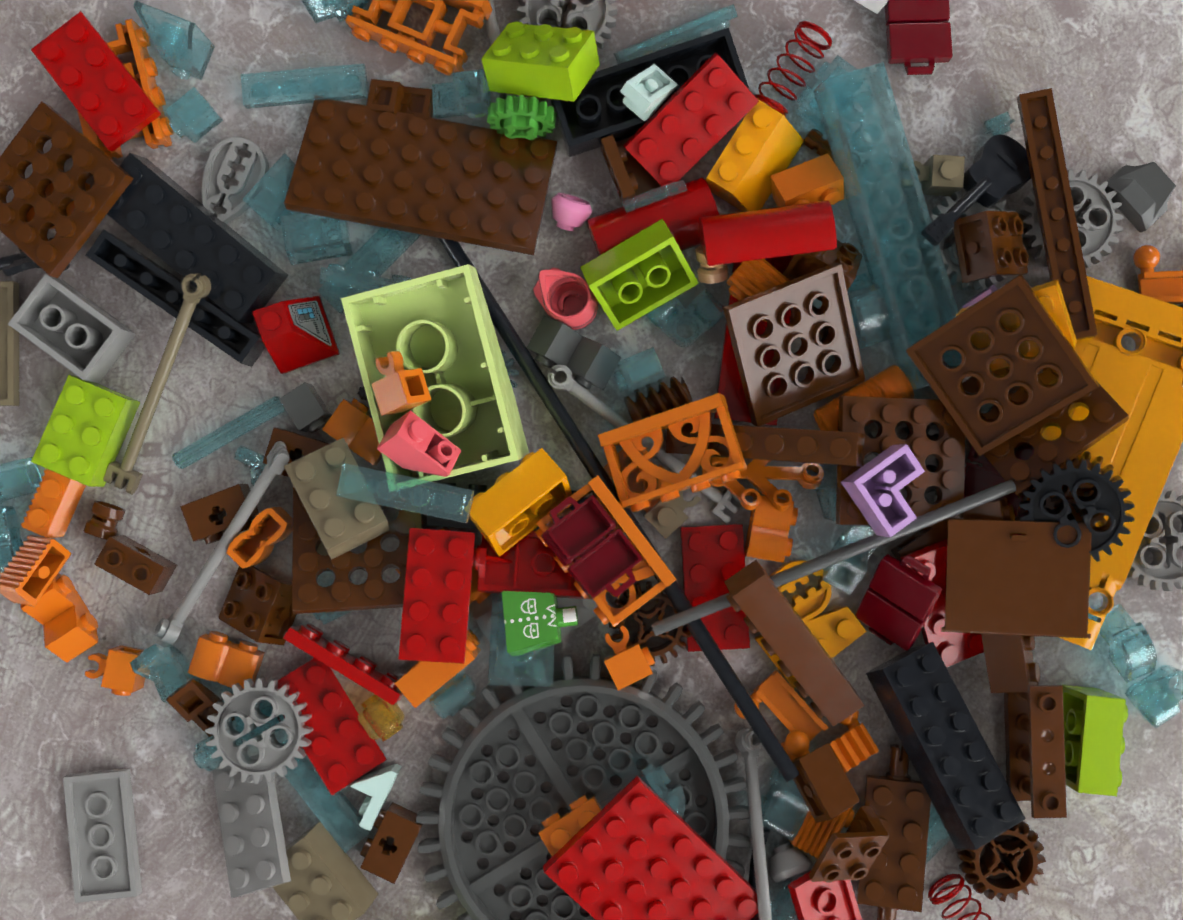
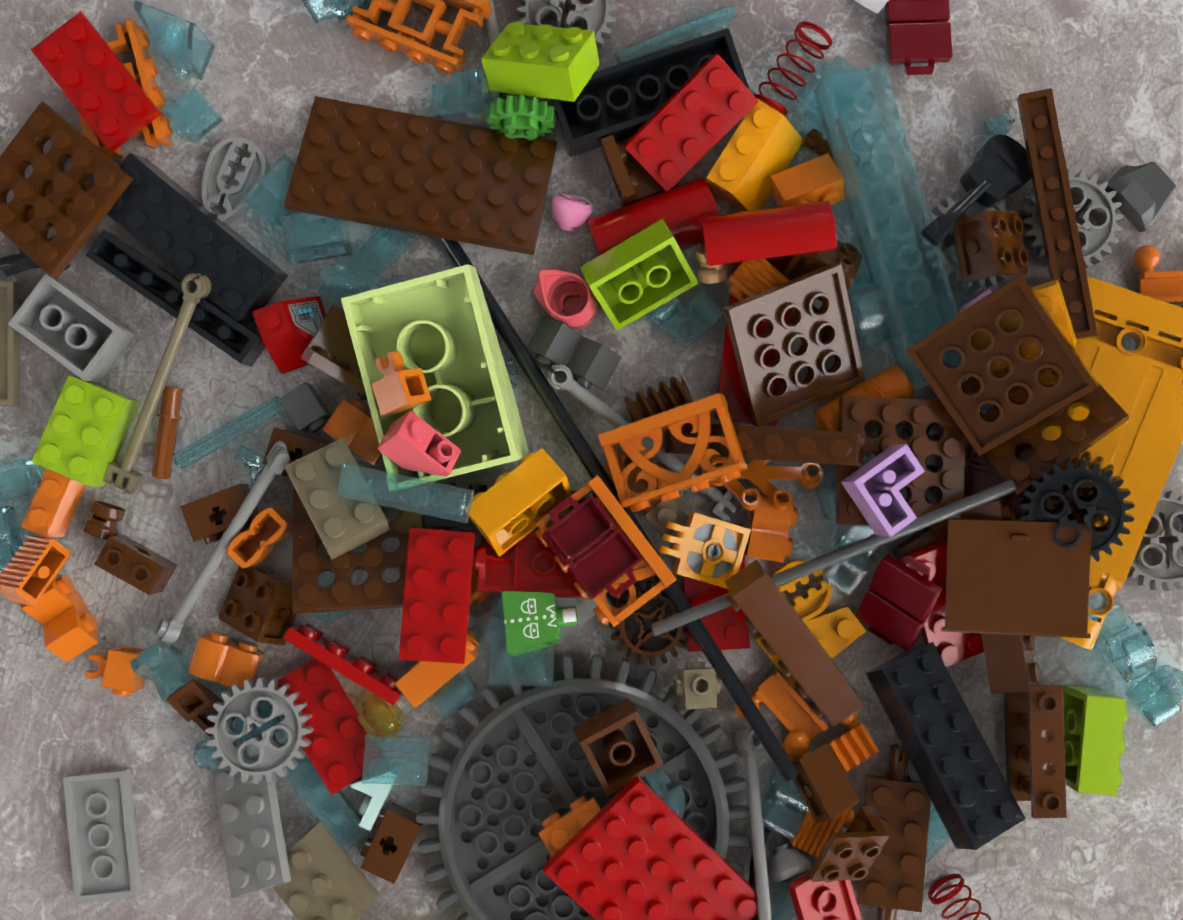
(167, 432): none -> dark orange axle
(304, 85): clear light blue plate -> none
(333, 350): none -> reddish brown bracket
(394, 97): reddish brown slope -> none
(396, 760): none -> clear light blue plate
(618, 746): none -> reddish brown brick
(627, 663): orange brick -> none
(639, 372): clear light blue brick -> none
(647, 91): light aqua slope -> none
(654, 195): clear light blue wheel -> none
(696, 697): none -> dark tan brick
(706, 548): none -> light orange piece
(941, 175): dark tan brick -> none
(1018, 878): reddish brown gear -> none

